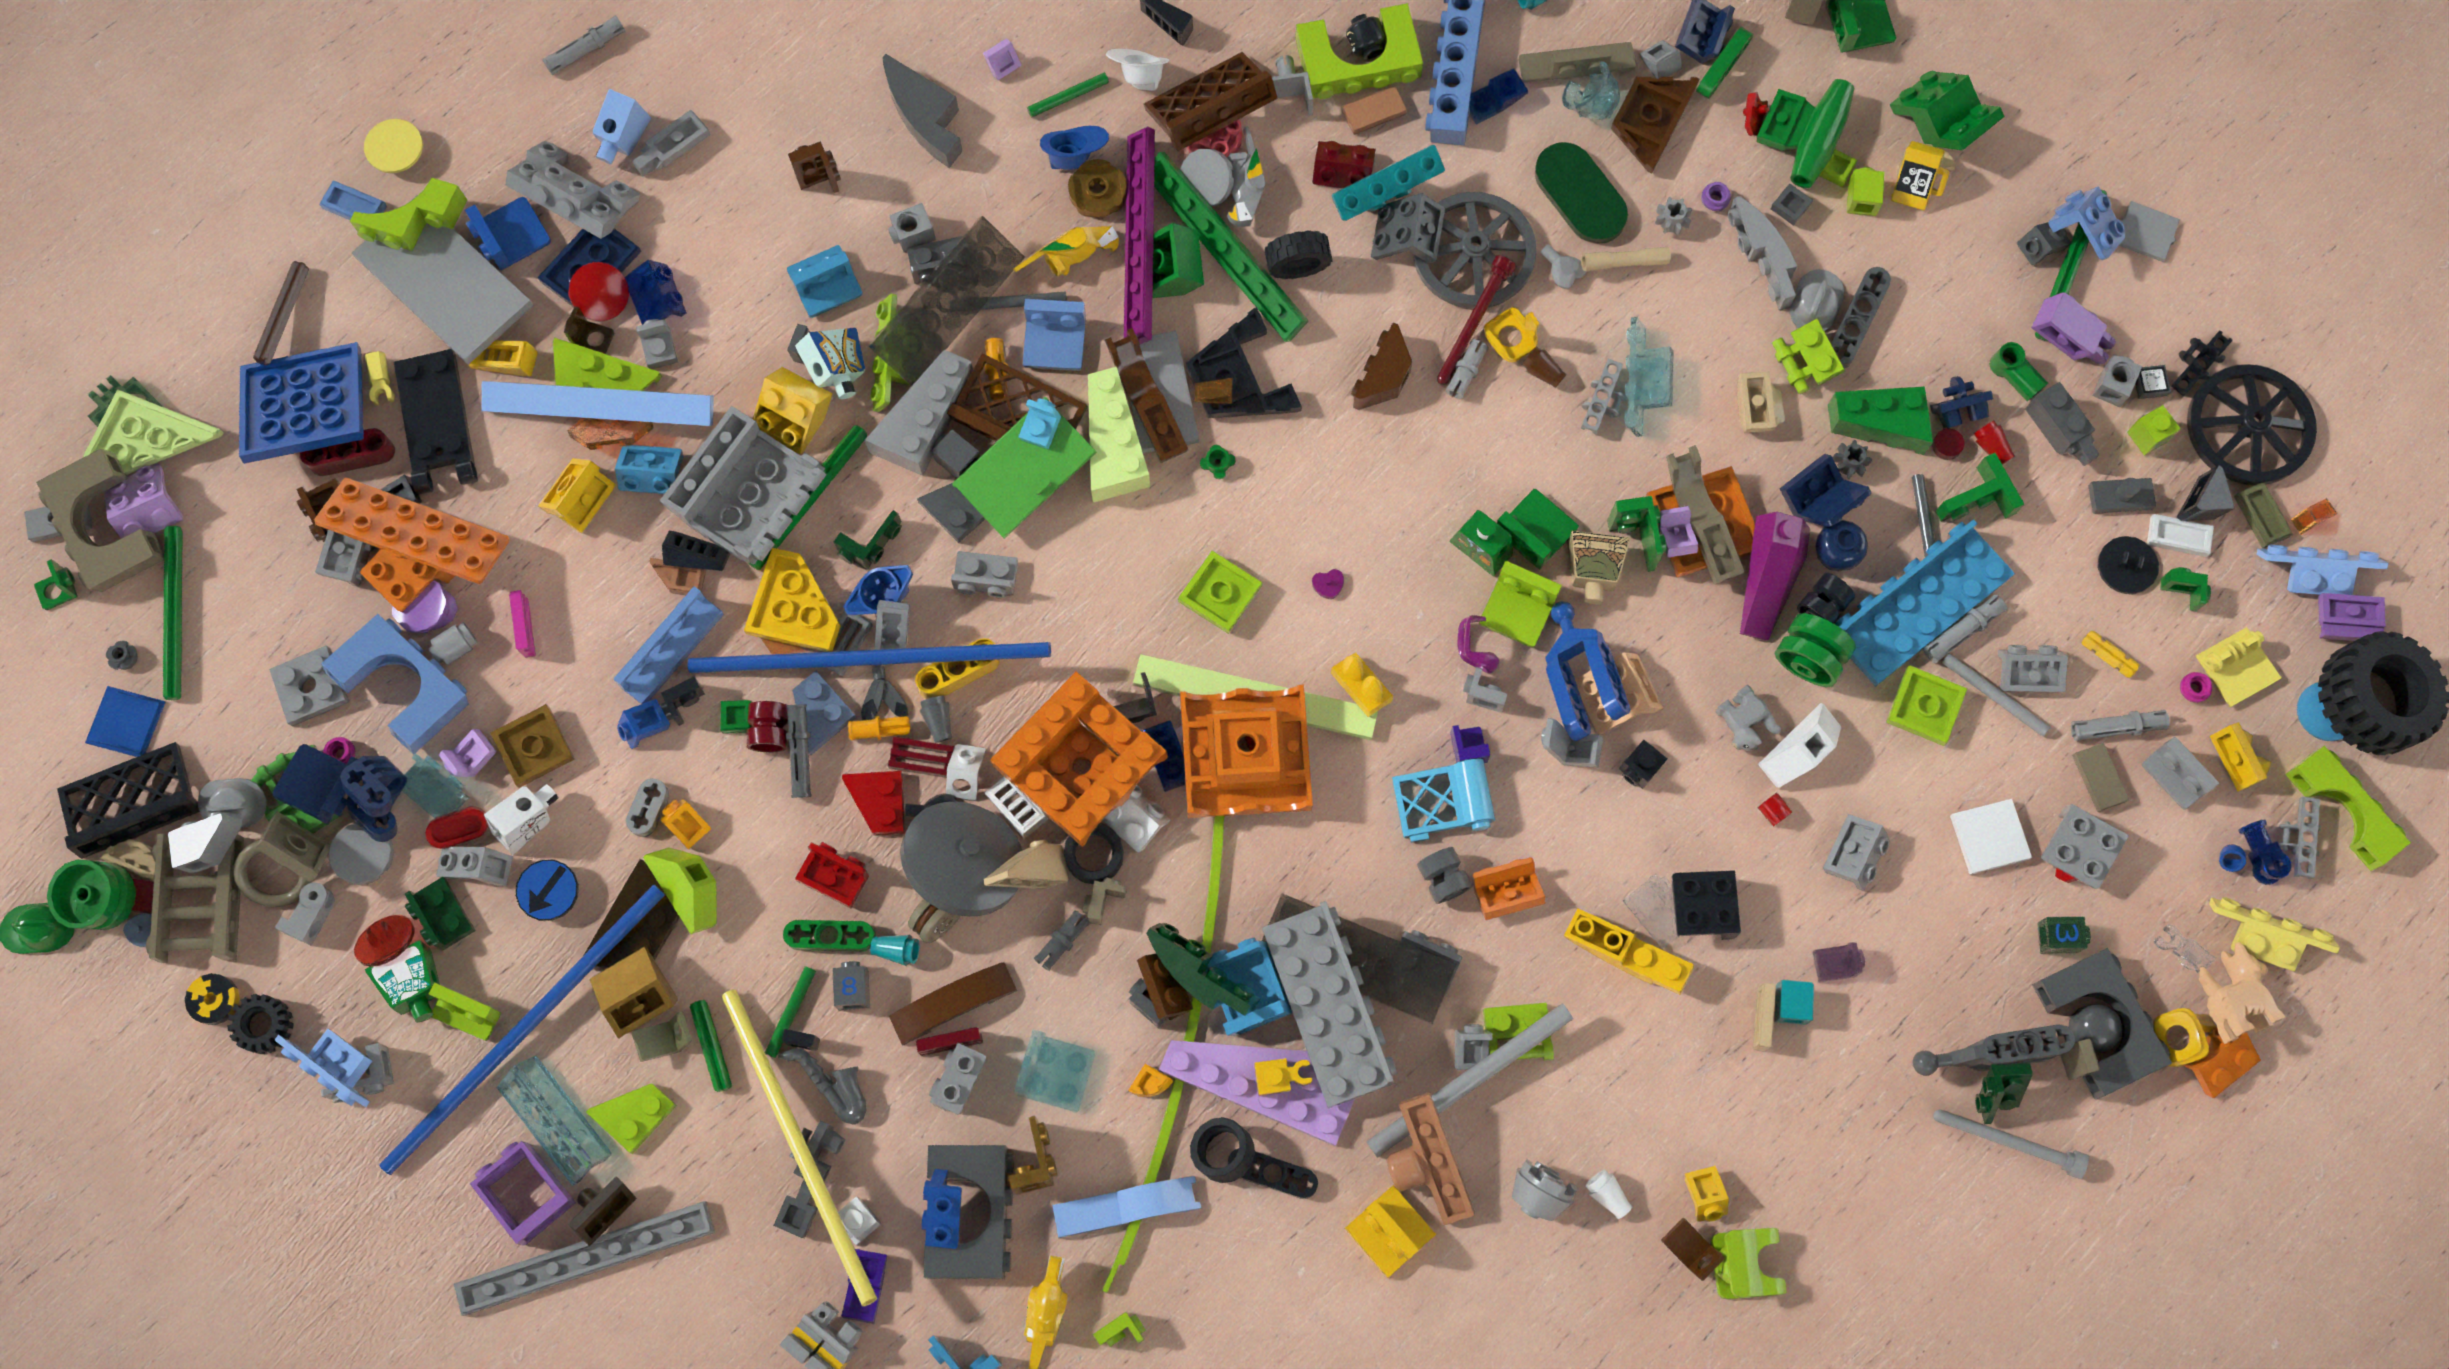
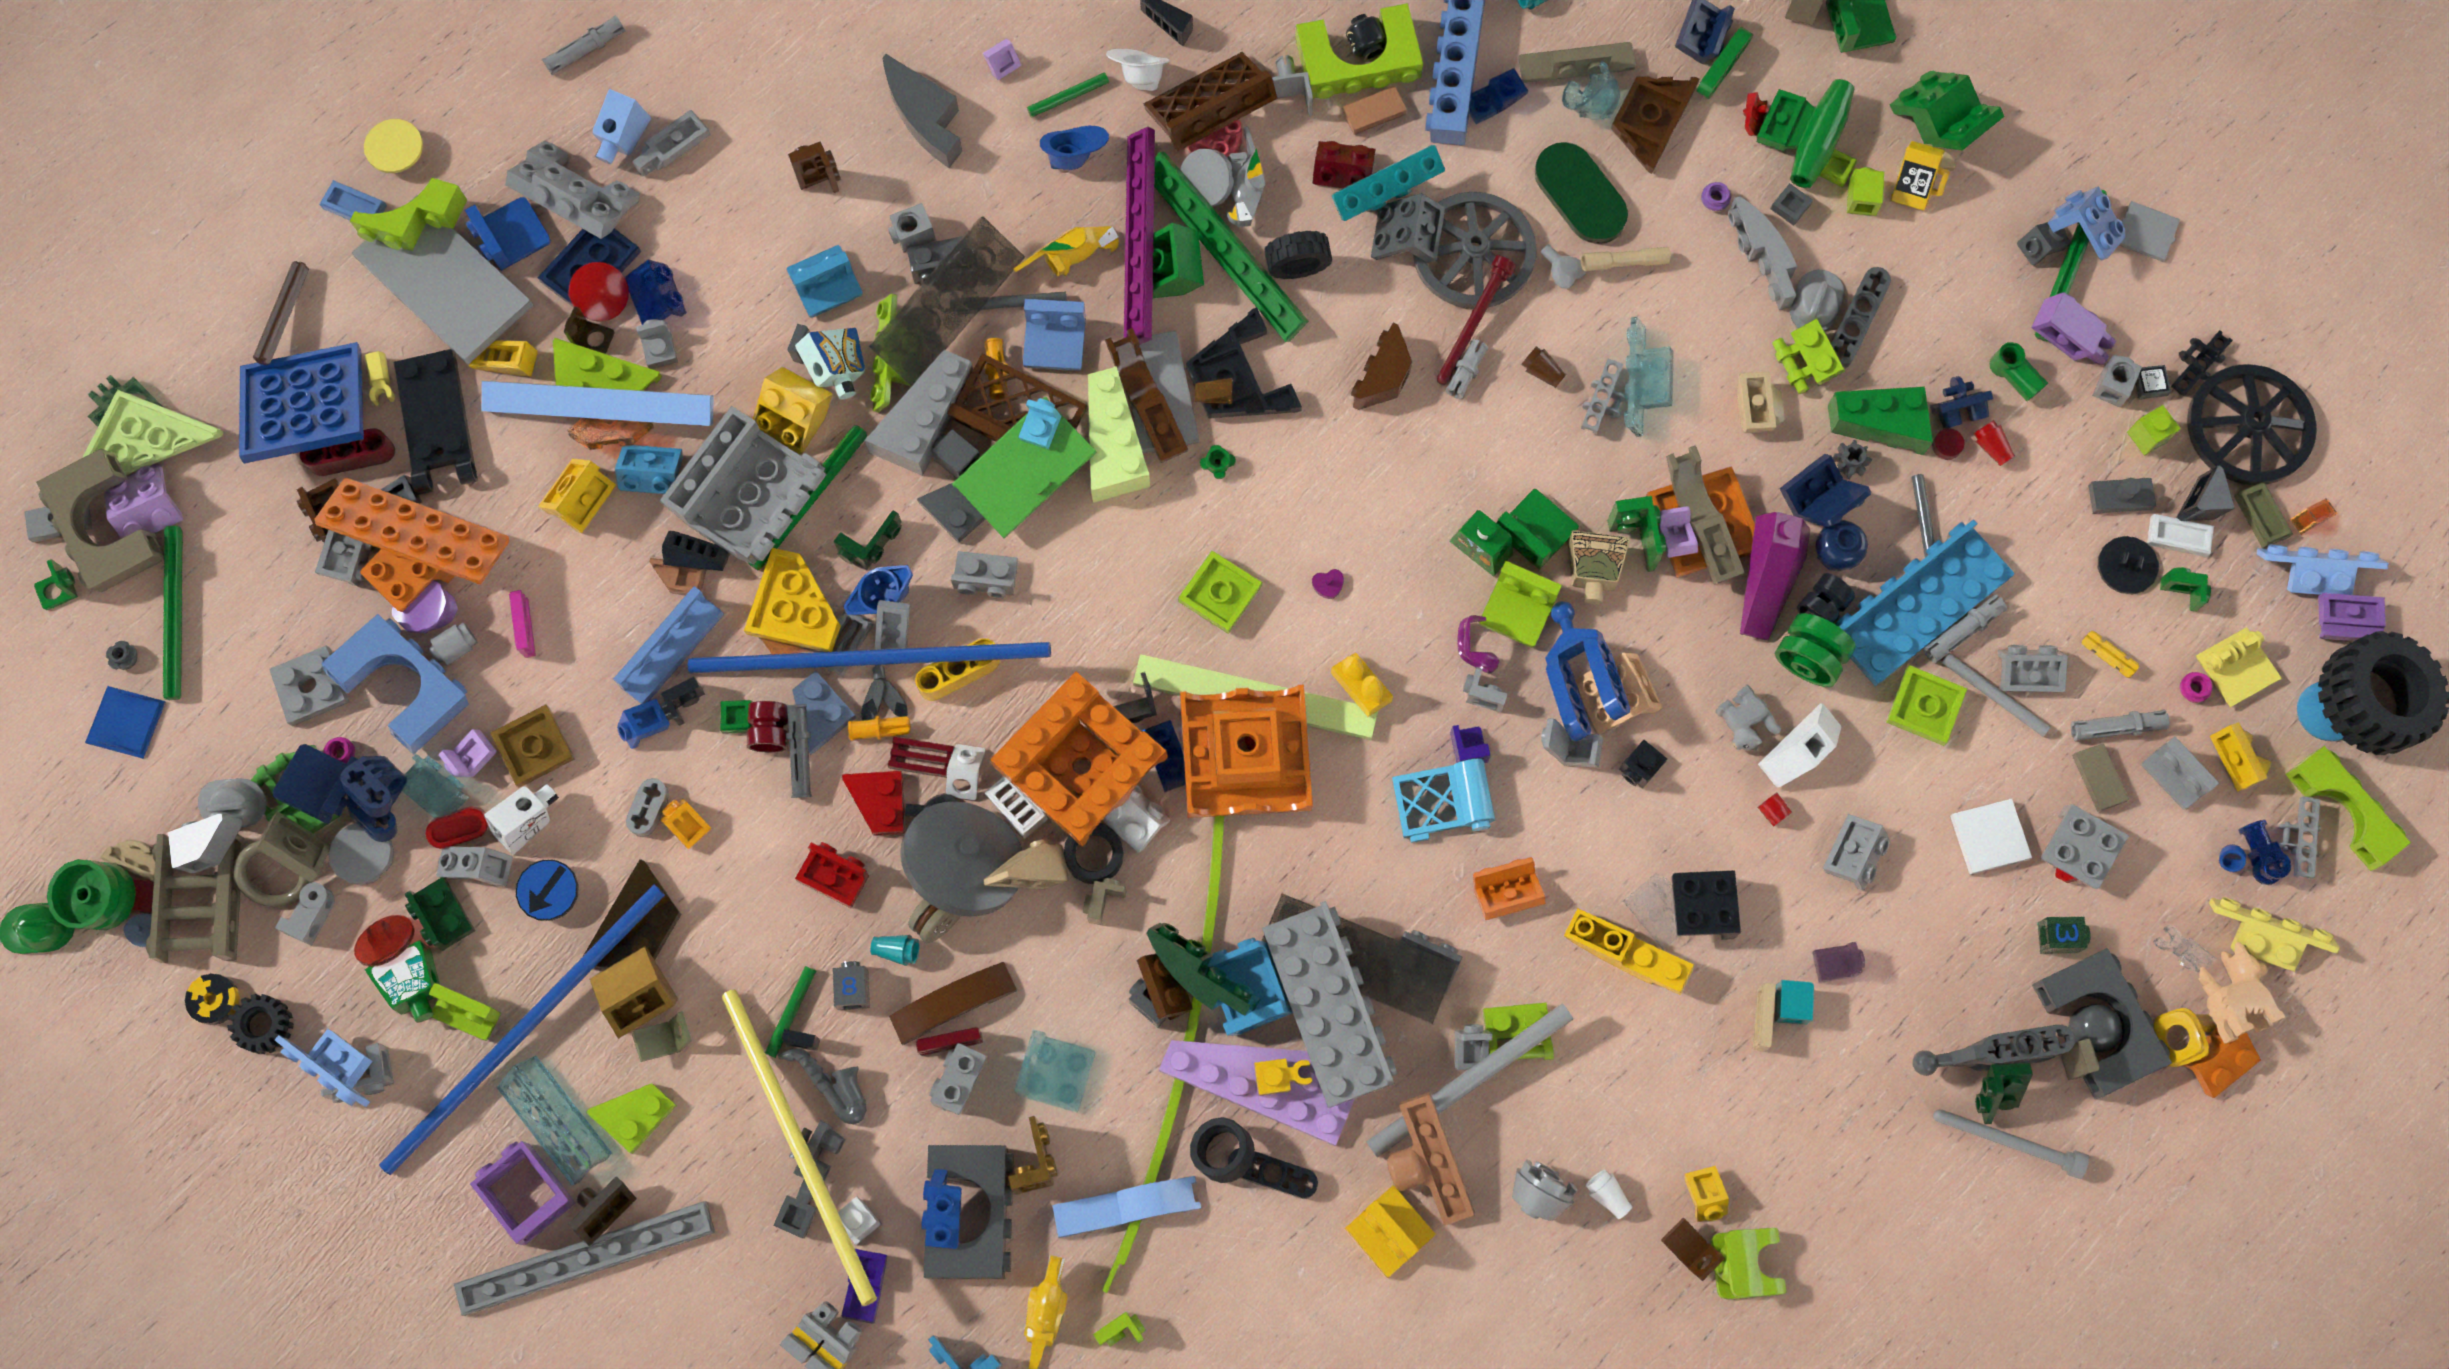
(127, 823): black fence -> none
(687, 886): lime slope -> none
(710, 1046): green axle -> none
(806, 926): green beam -> none
(937, 717): dark grey cone -> none
(1061, 940): dark grey pin -> none
(1099, 204): pearl gold plate -> none
(1149, 1082): light orange tile -> none
(1443, 873): dark grey wheel -> none
(1513, 318): yellow piece -> none
(1662, 59): light grey slope -> none
(1670, 223): light grey gear -> none
(1996, 488): green bracket -> none
(2063, 423): dark grey hinge -> none

